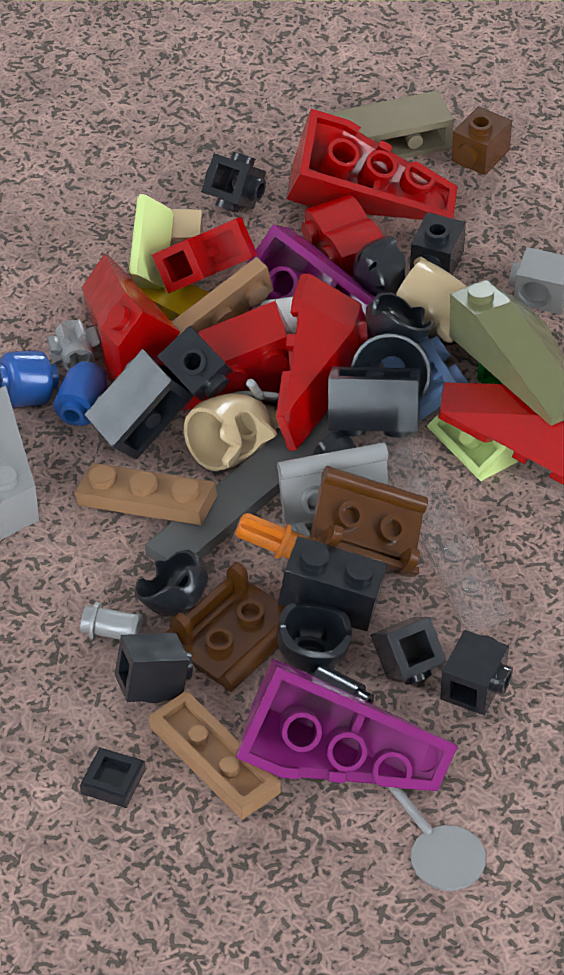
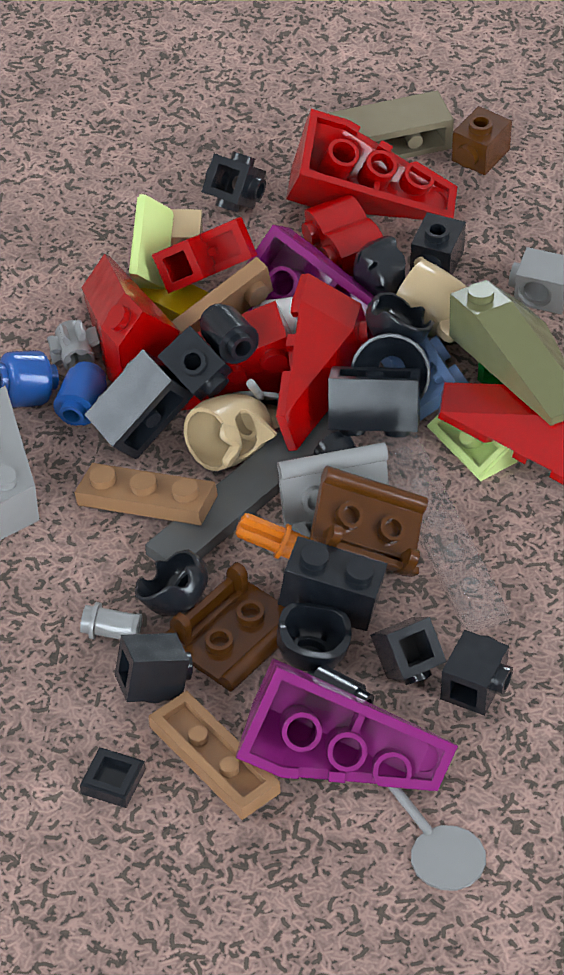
(228, 333): none -> black brick

